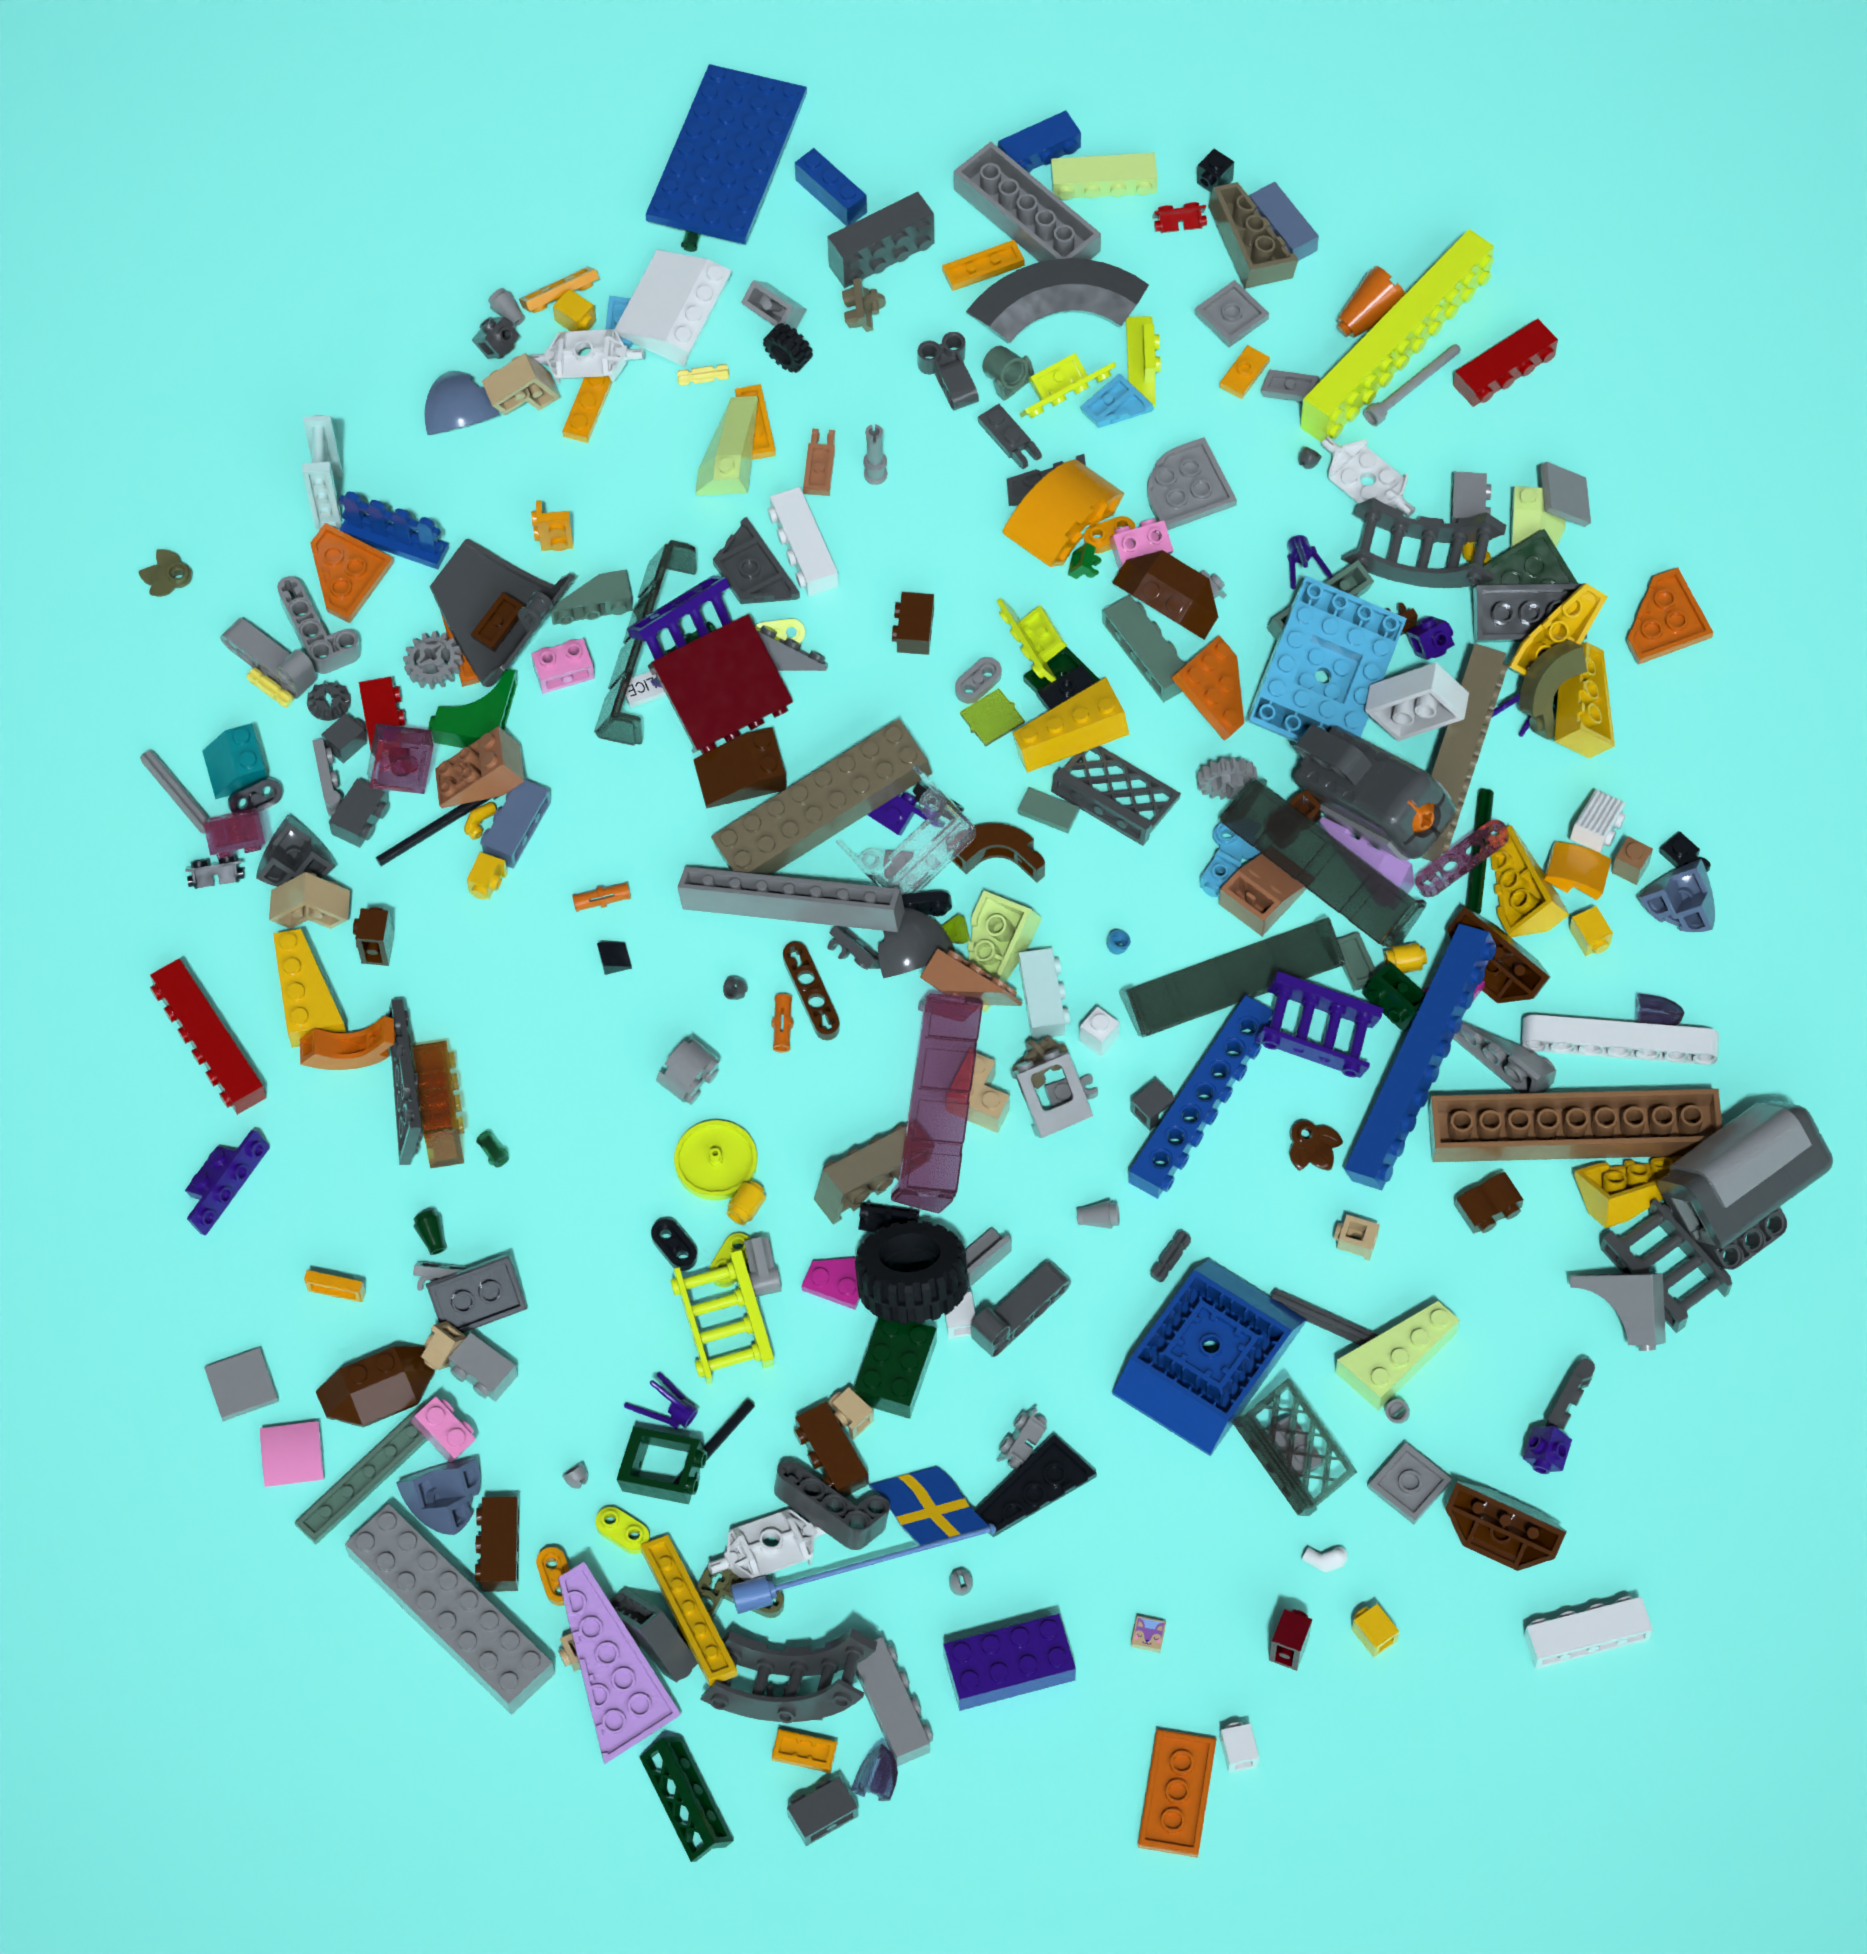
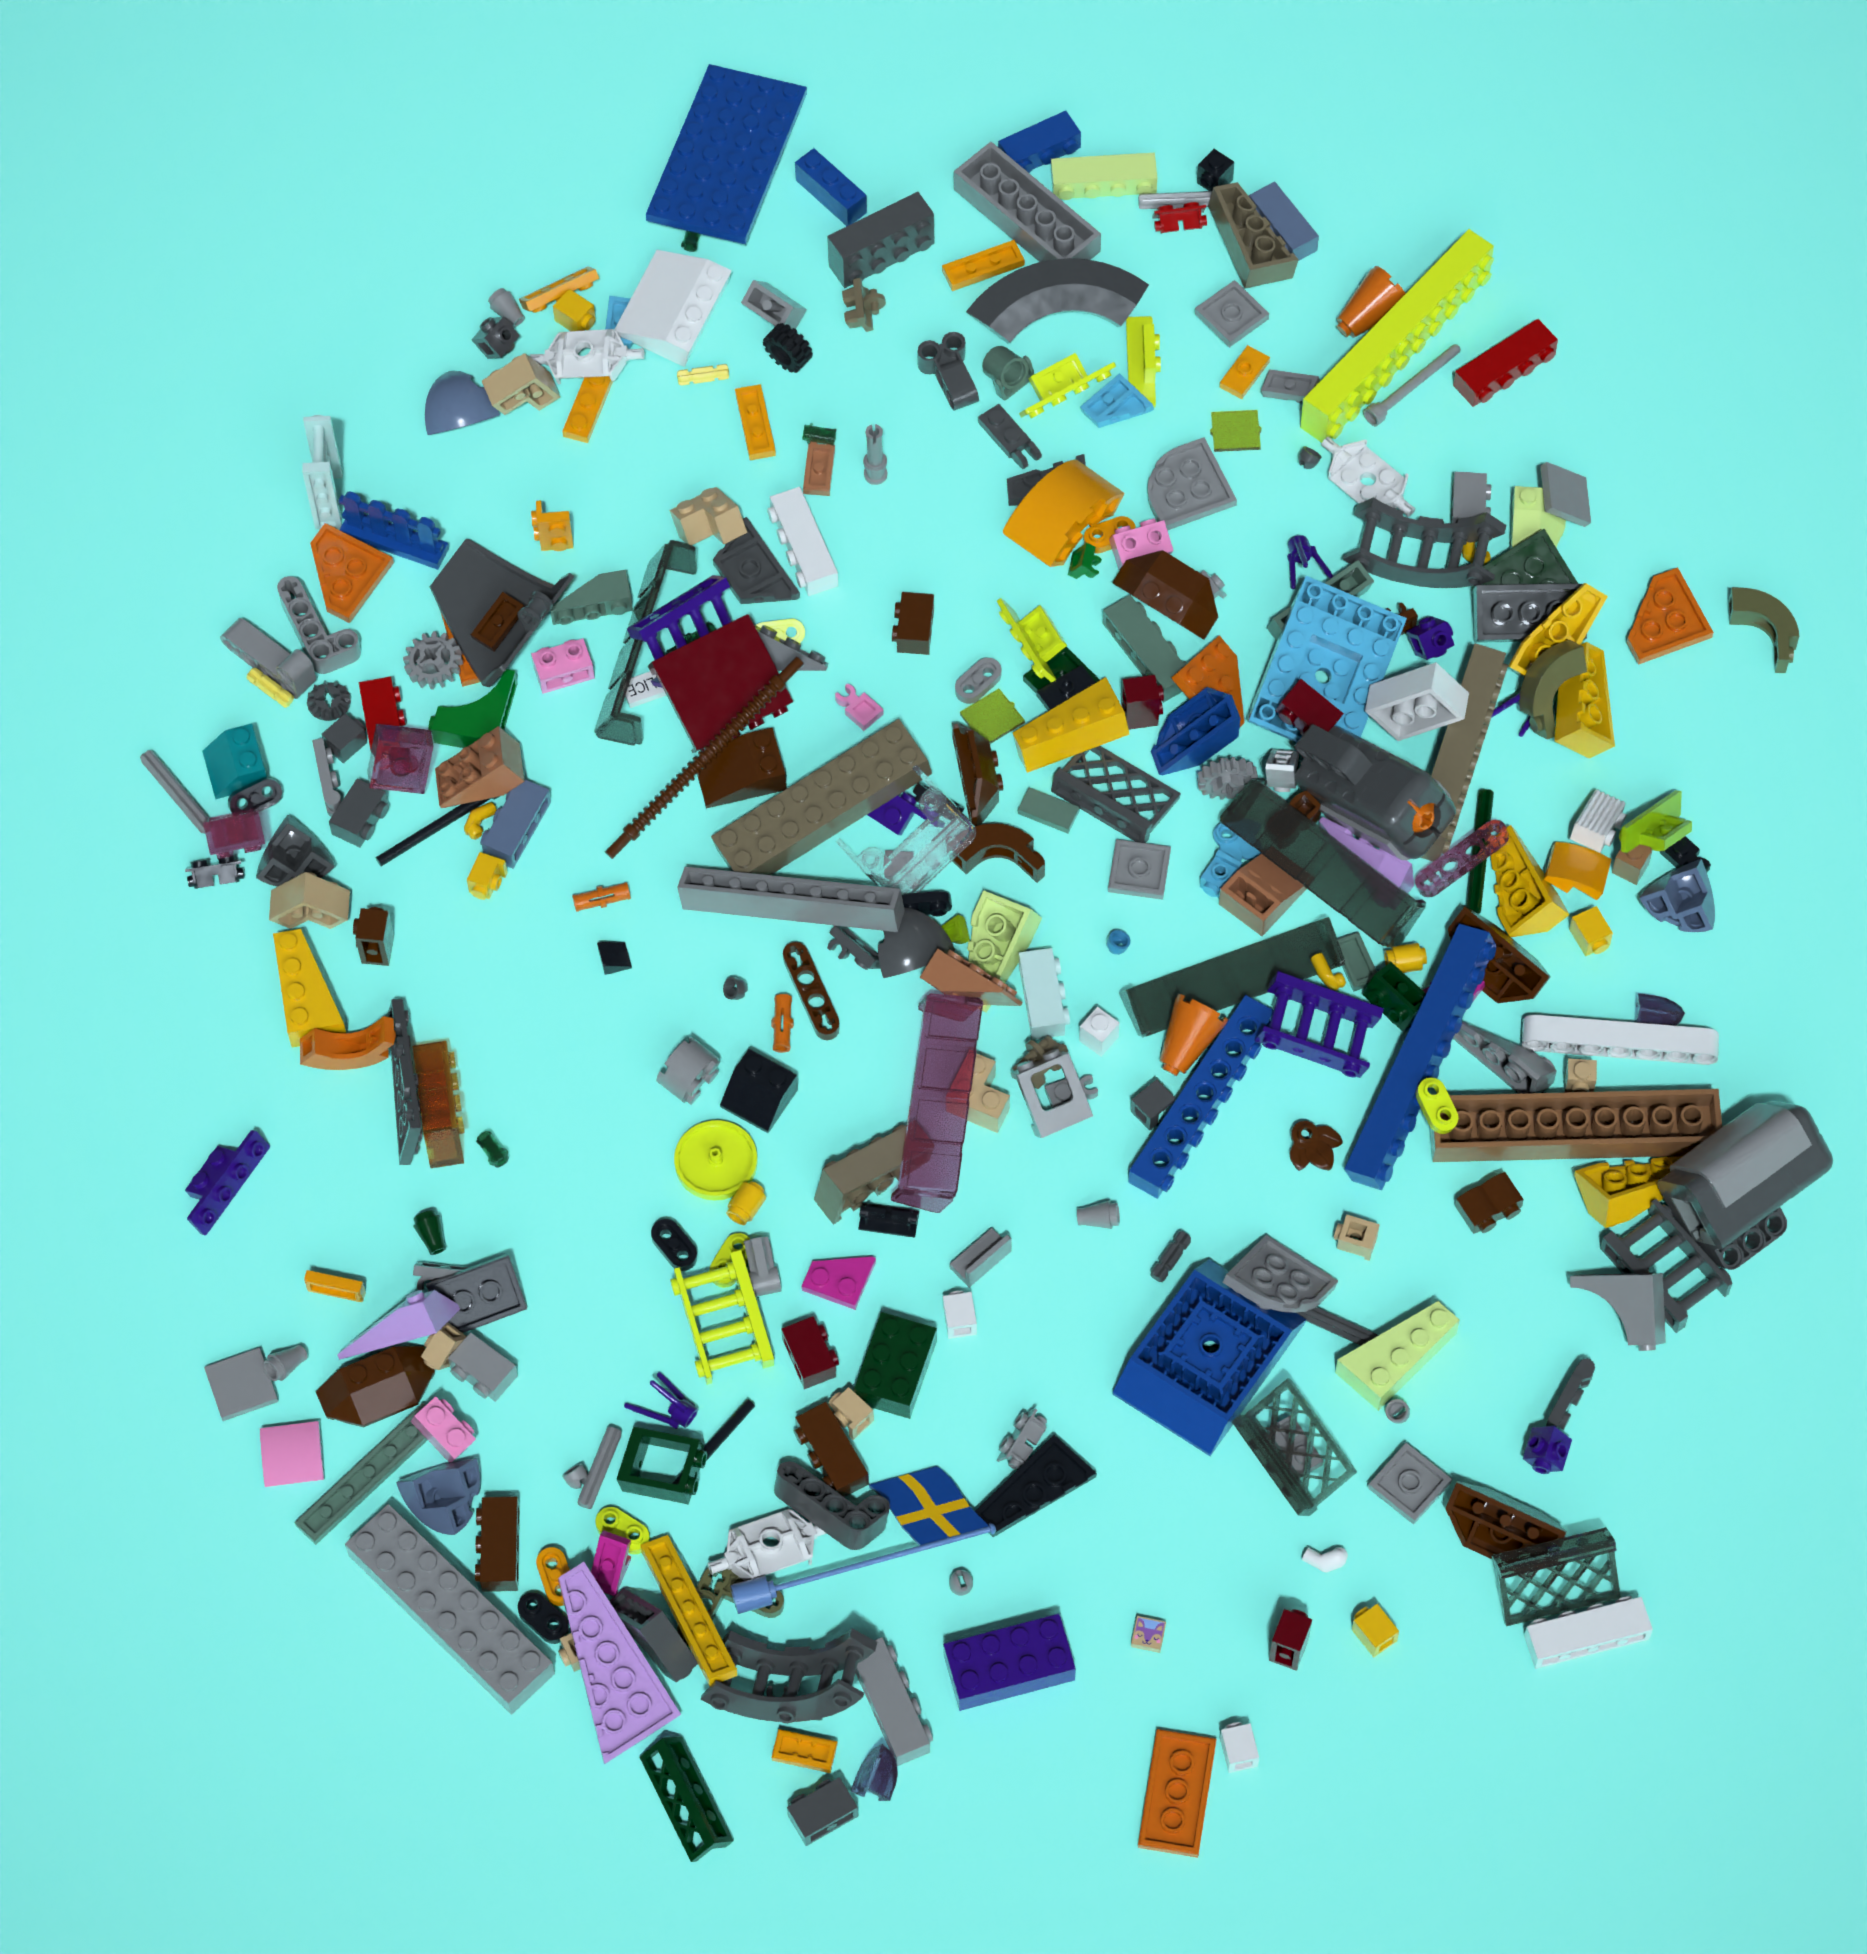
(162, 575): olive plate -> none
(207, 1036): red brick -> none
(283, 1363): none -> light grey cone
(414, 1318): none -> lavender wedge
(541, 1617): none -> black plate
(599, 1467): none -> light grey axle
(611, 1561): none -> dark pink slope
(631, 831): none -> reddish brown hose
(707, 516): none -> tan brick
(729, 454): yellowish green wedge -> none
(759, 1091): none -> black slope
(809, 1352): none -> dark red brick
(819, 434): none -> clear green pin
(860, 709): none -> bright pink plate
(911, 1272): black tyre -> none
(977, 772): none -> reddish brown wedge
(1002, 1326): dark grey beam -> none
(1139, 869): none -> light grey tile
(1142, 701): none -> dark red brick
(1177, 199): none -> light grey axle
(1189, 1034): none -> orange cone
(1196, 731): none -> blue wedge
(1235, 430): none -> clear yellow piece
(1279, 1278): none -> light grey plate
(1281, 769): none -> white slope
(1307, 707): none -> dark red brick
(1324, 972): none -> yellow arm
(1435, 1104): none -> neon yellow plate
(1558, 1554): none -> clear smoke fence
(1580, 1075): none -> tan brick
(1656, 826): none -> lime bracket
(1770, 615): none -> olive arch

